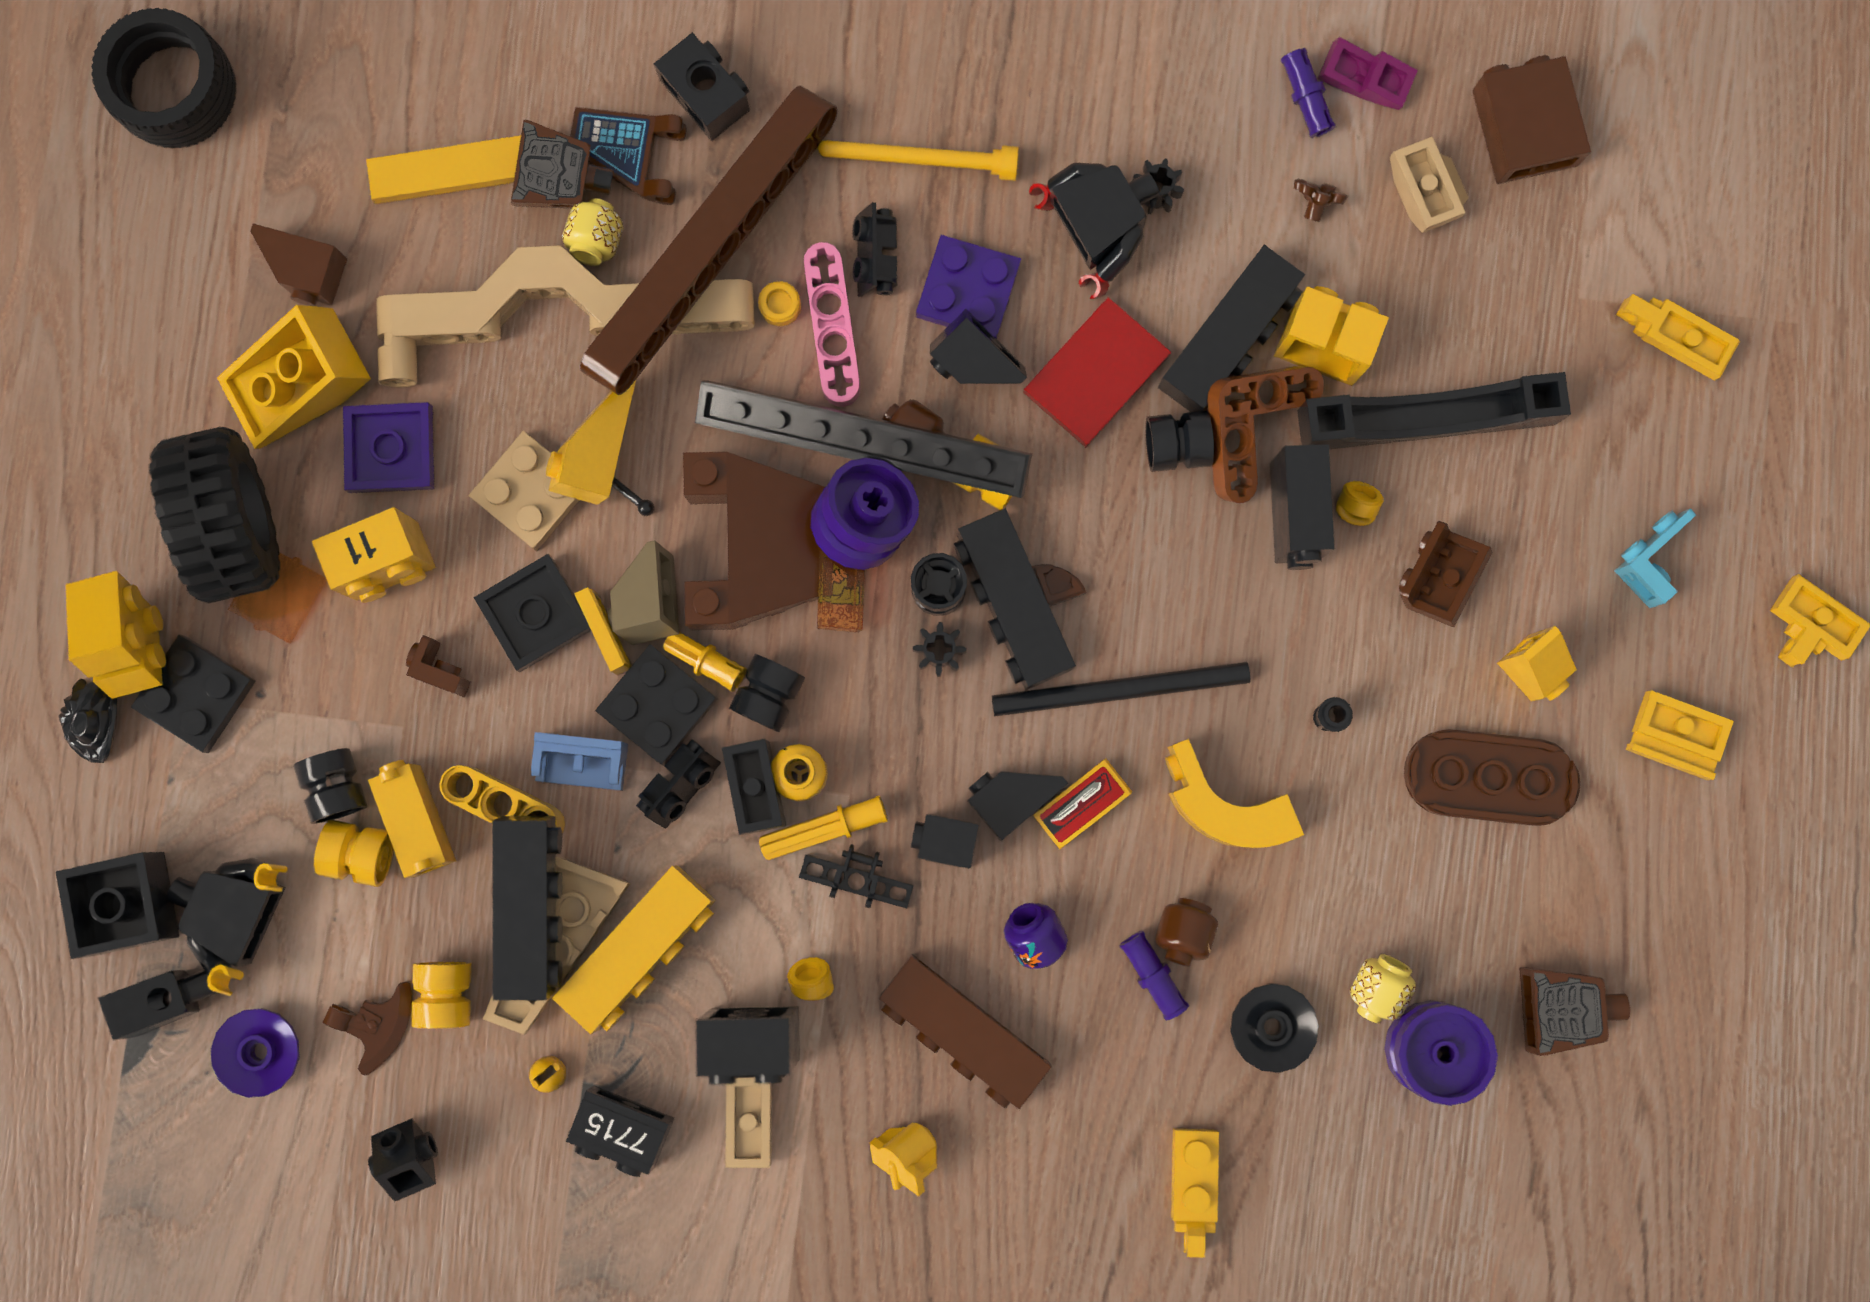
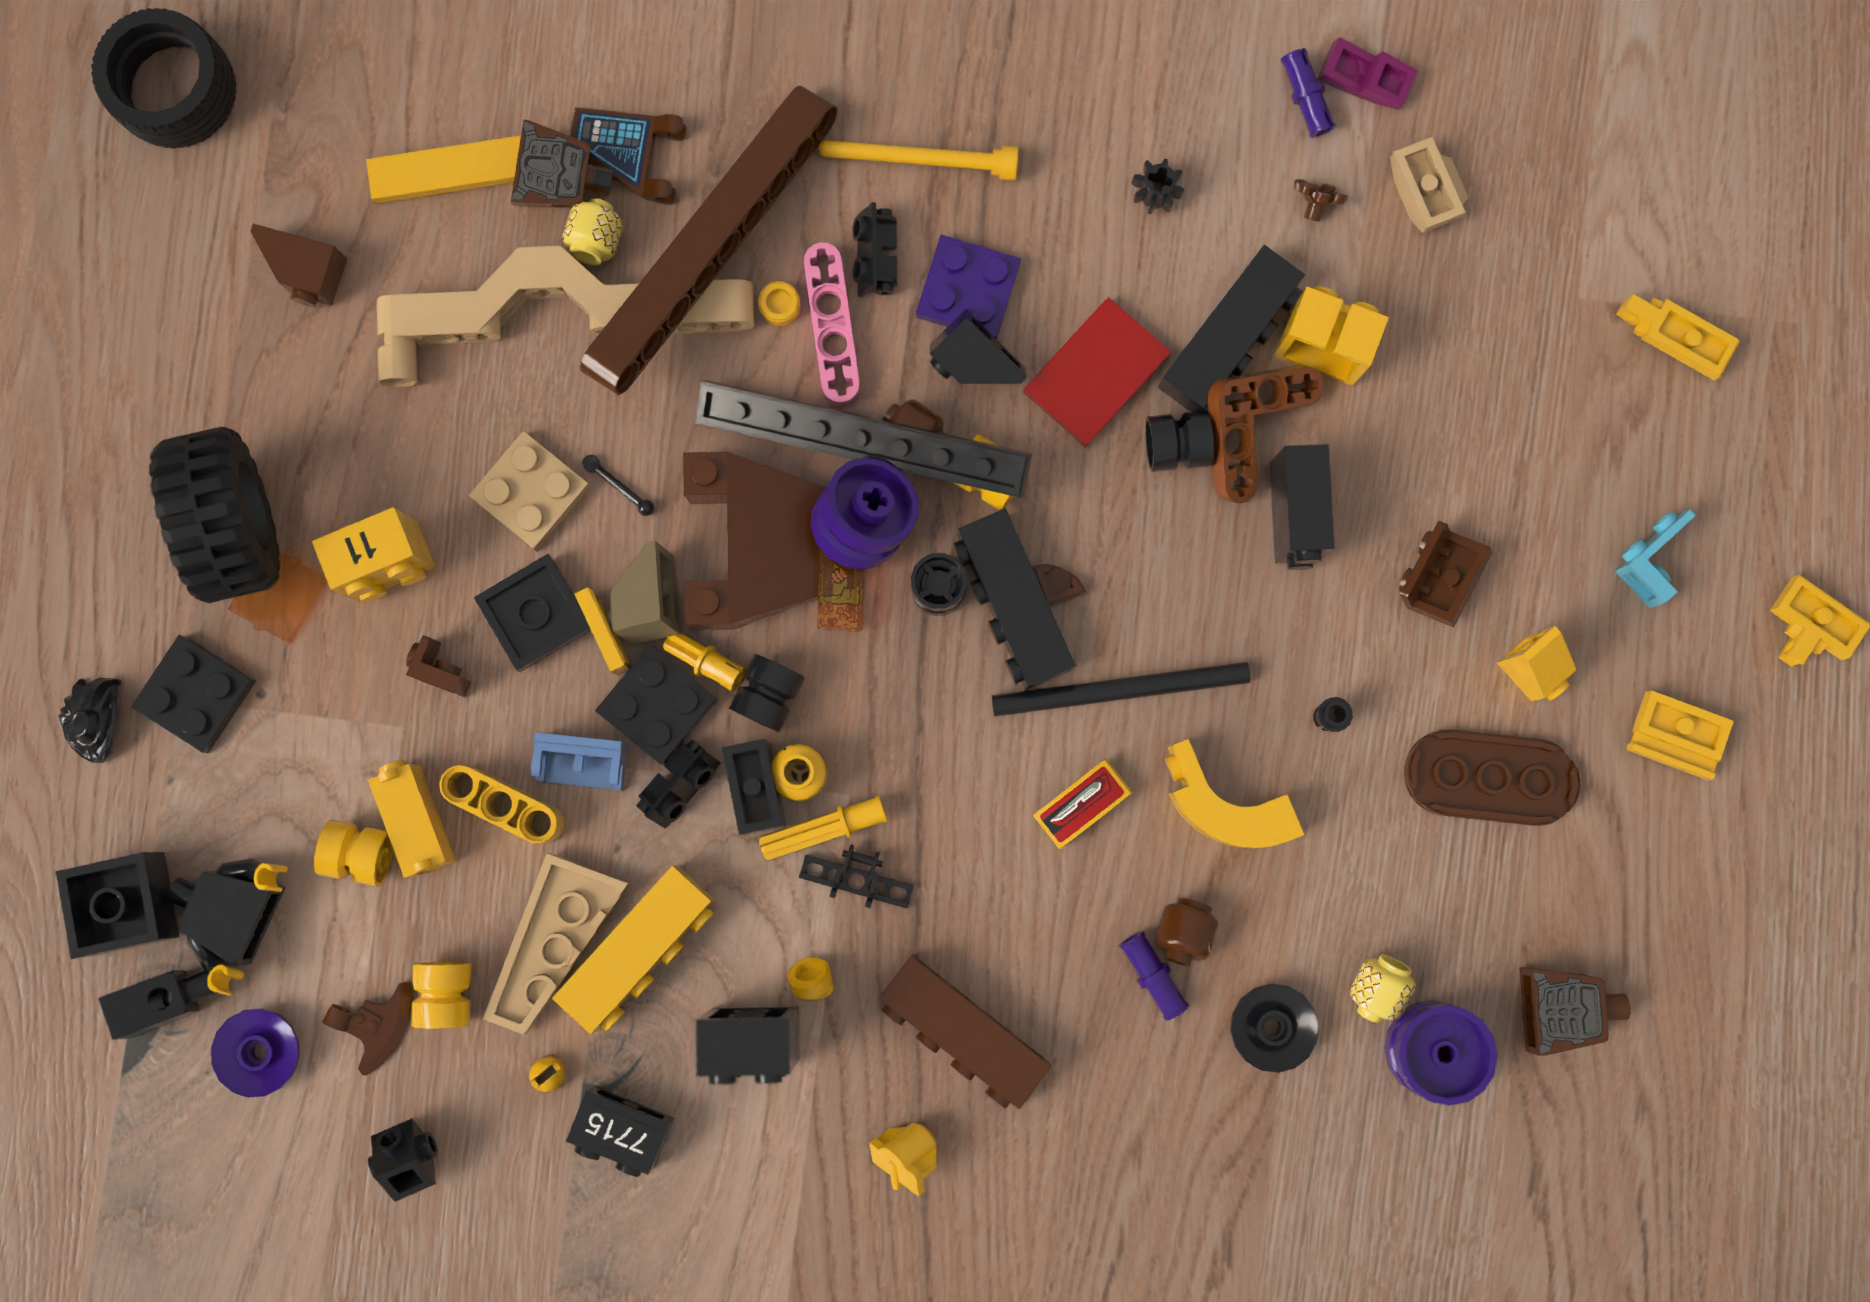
(114, 634): yellow piece -> none
(293, 374): yellow slope -> none
(334, 801): black wheel -> none
(388, 447): dark purple plate -> none
(526, 907): black brick -> none
(589, 457): yellow slope -> none
(712, 108): black brick -> none
(748, 1124): tan plate -> none
(945, 840): black brick -> none
(949, 642): black gear -> none
(1011, 798): black slope -> none
(1035, 935): dark purple head -> none
(1100, 215): black torso -> none
(1195, 1186): yellow hinge -> none
(1359, 503): yellow tile -> none
(1483, 409): black arch -> none
(1531, 119): reddish brown brick -> none

